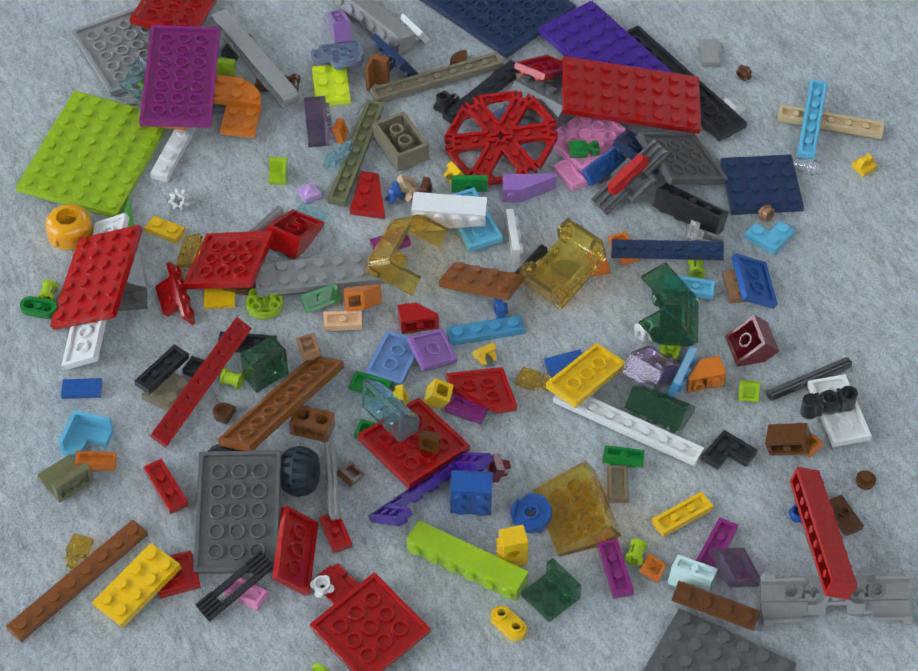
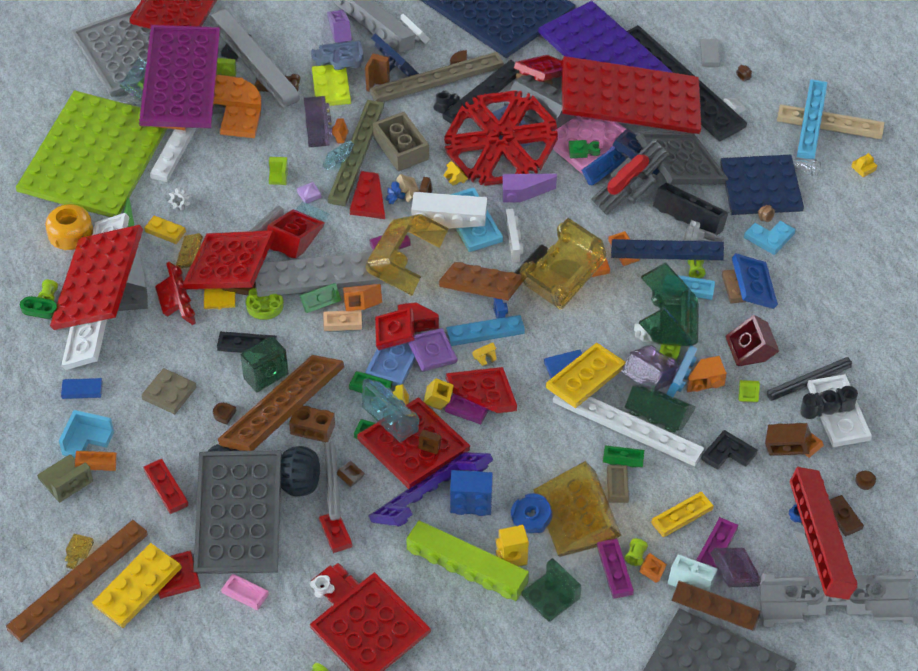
(161, 369): black plate -> none
(192, 366): black plate -> none
(200, 382): red plate -> none
(211, 606): black container -> none
(231, 378): lime bush -> none
(295, 550): red plate -> none
(308, 347): medium nougat plate -> none
(394, 328): none -> red tile
(465, 182): green plate -> none
(498, 467): dark red tile -> none
(507, 622): yellow plate -> none
(531, 378): clear yellow plate -> none
(569, 175): bright pink tile -> none

